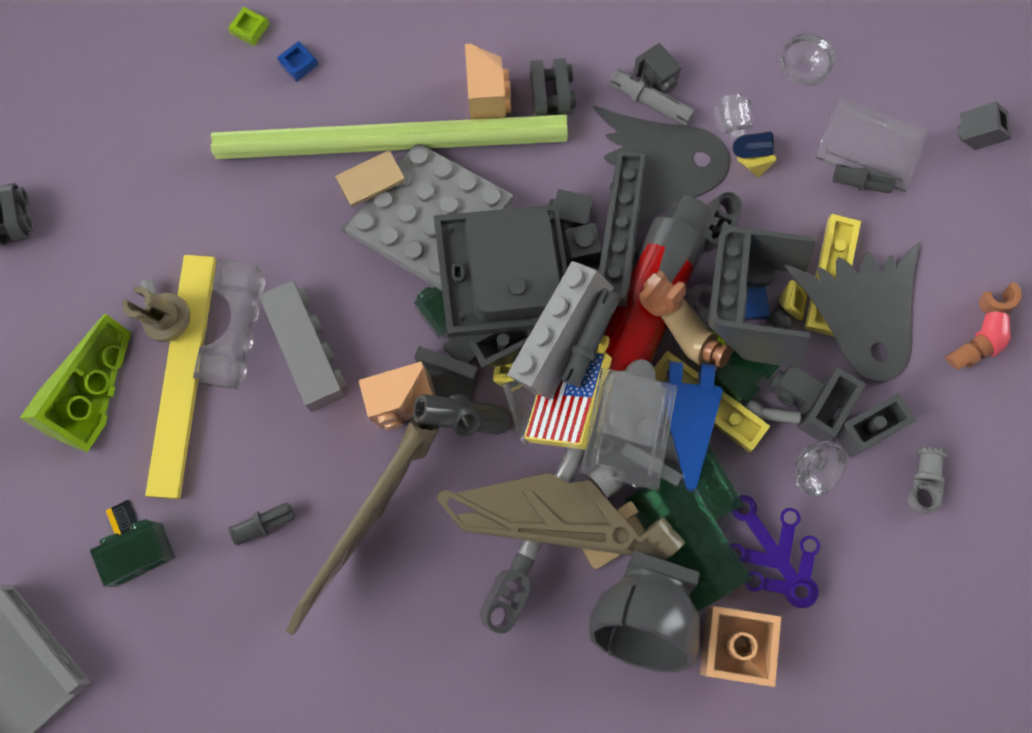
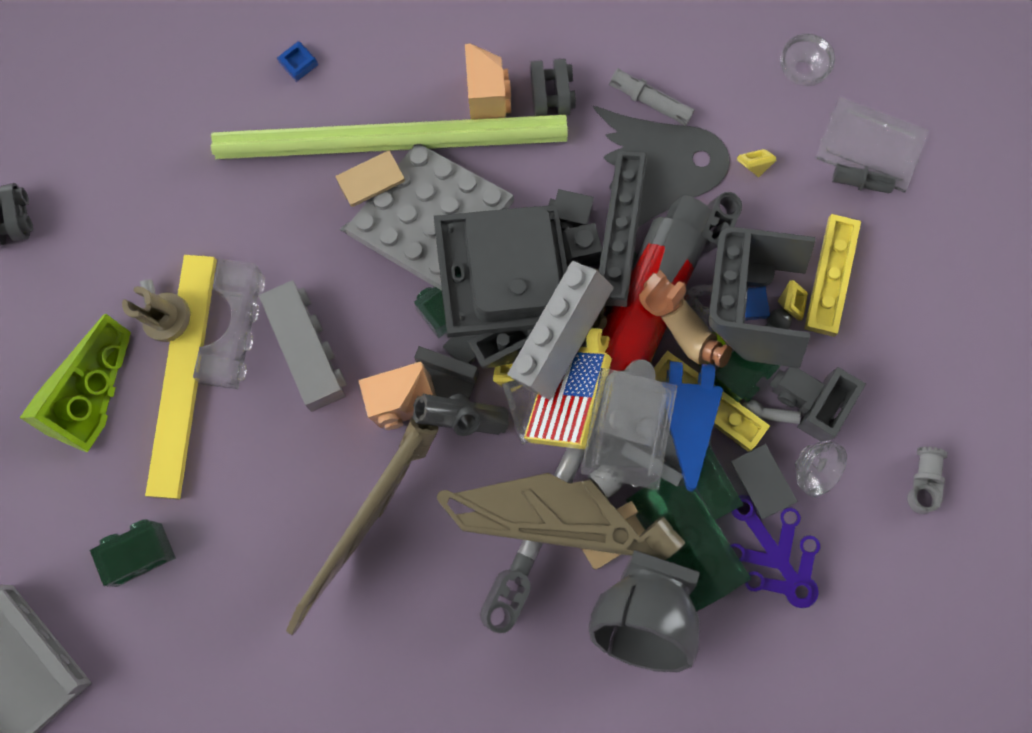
(121, 517): black sticker -> none
(248, 26): lime tile -> none
(261, 523): dark grey axle -> none
(590, 338): dark grey pin -> none
(658, 68): dark grey brick -> none
(733, 115): clear head -> none
(740, 646): light nougat slope -> none
(754, 145): dark blue piece -> none
(764, 481): none -> dark grey panel
(867, 310): dark grey piece -> none
(875, 425): dark grey brick -> none
(984, 126): dark grey brick -> none
(994, 331): nougat piece -> none

